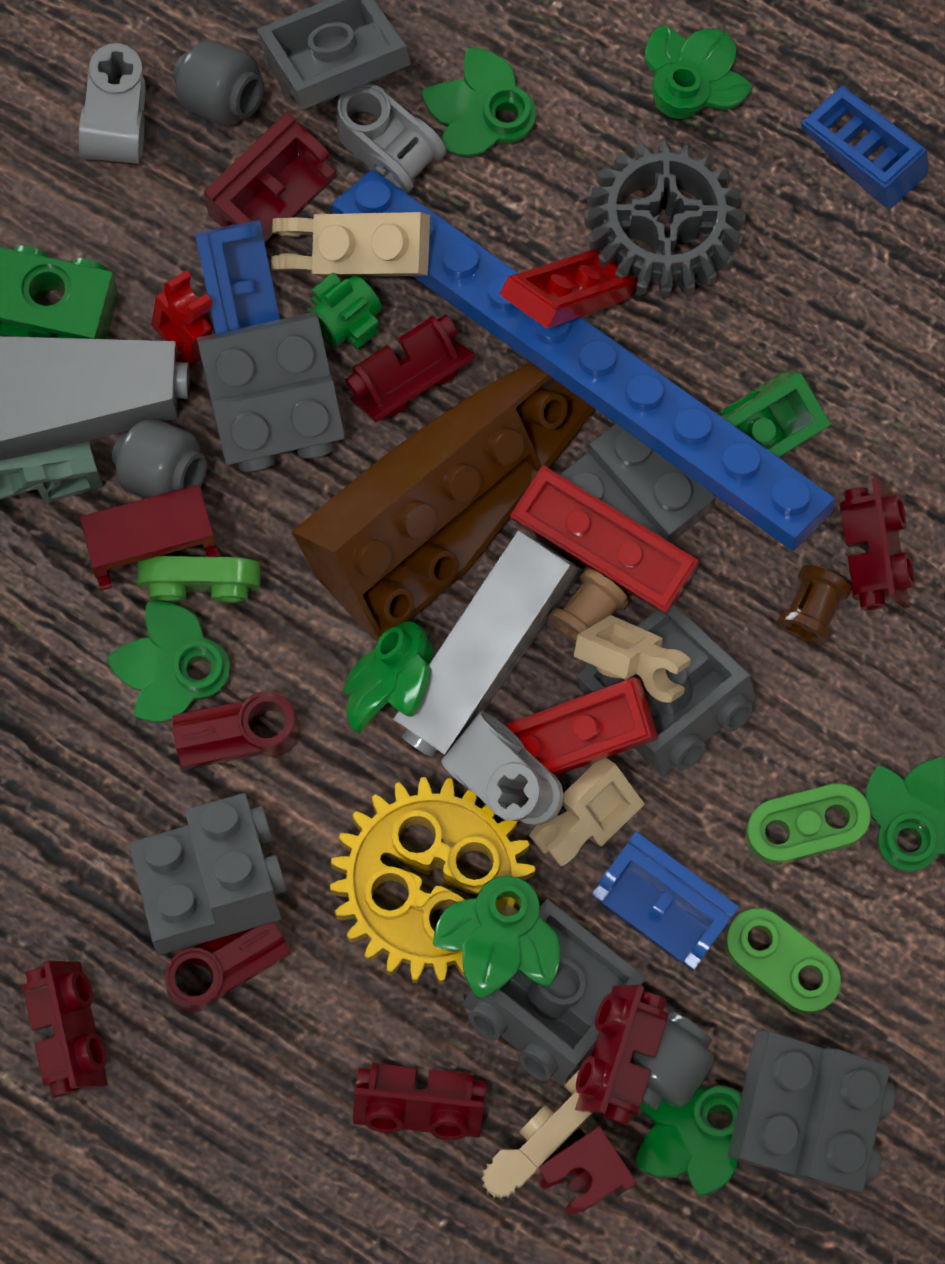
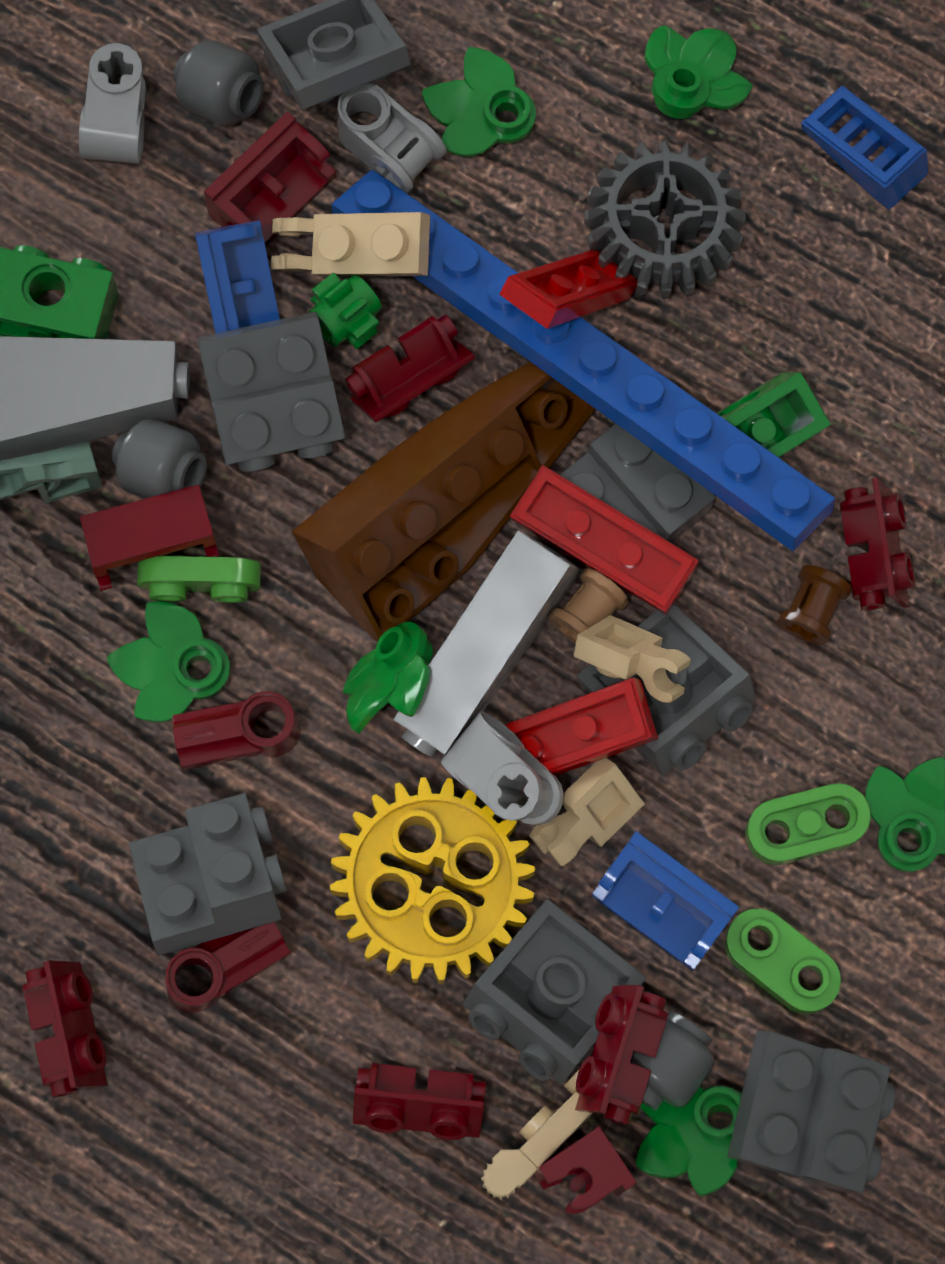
(182, 317): red plate -> none
(500, 944): green plate -> none

